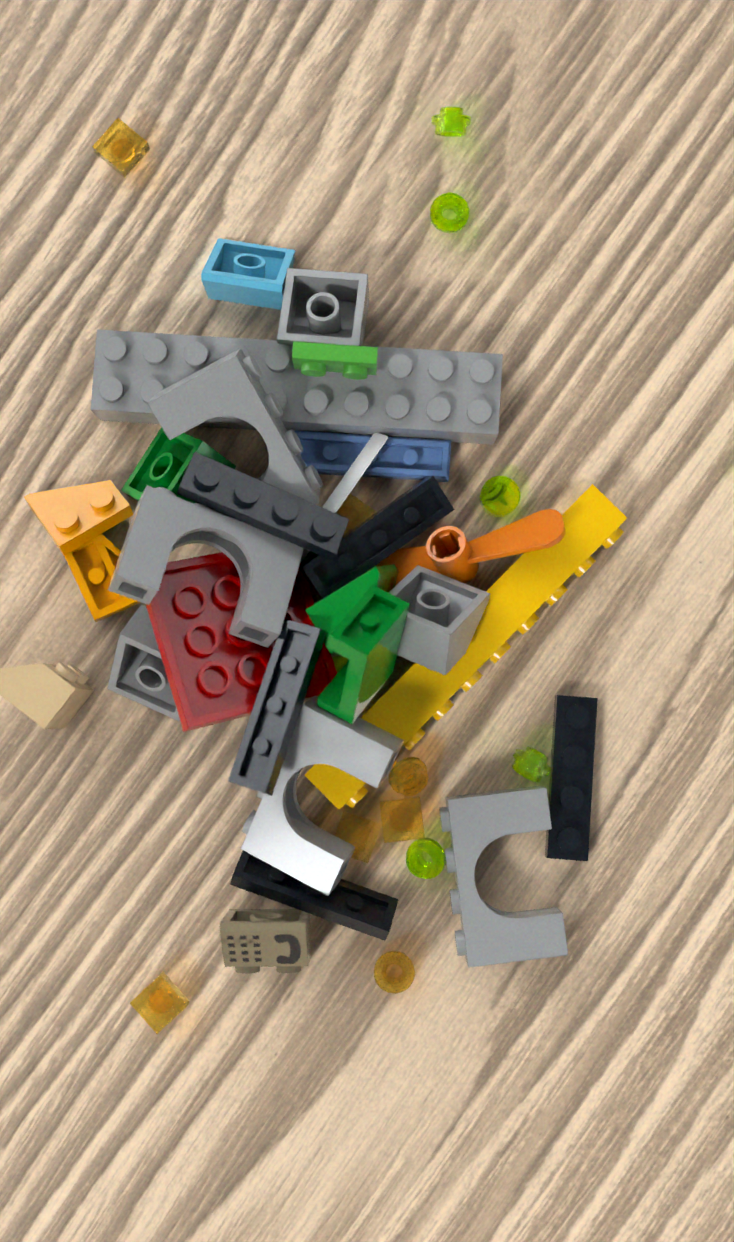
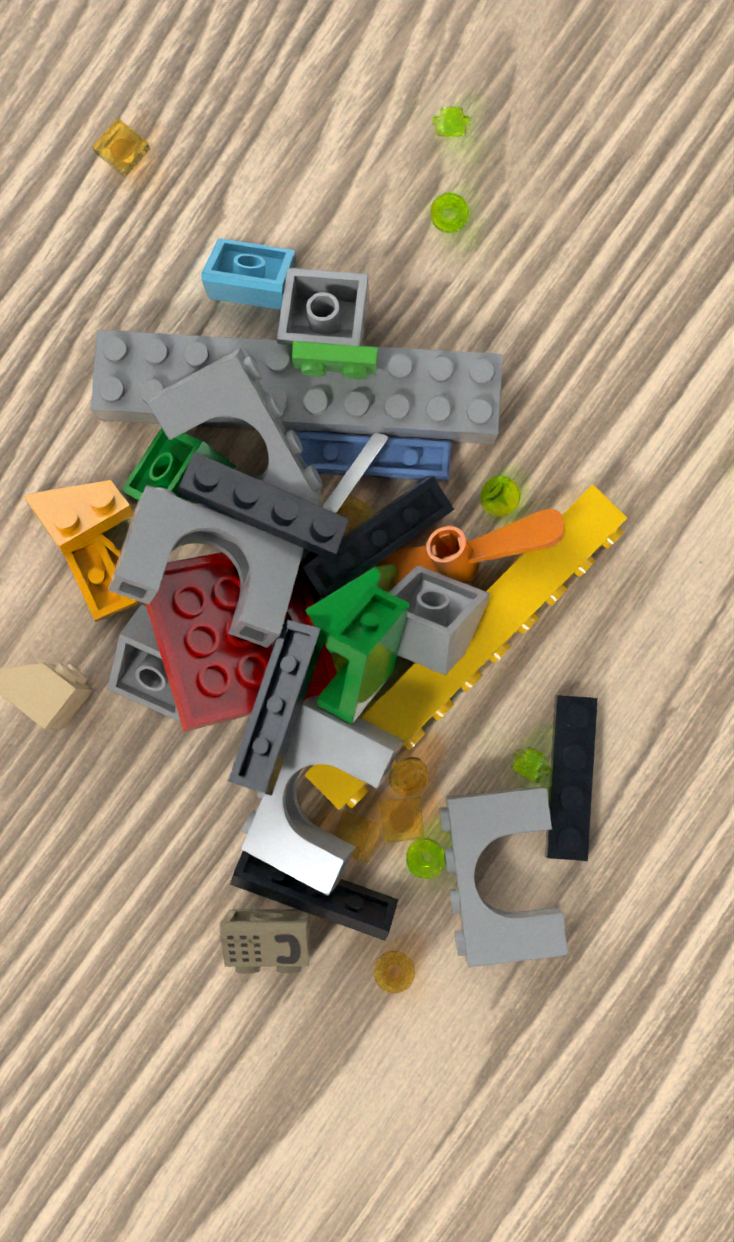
(159, 1002): clear yellow plate -> none

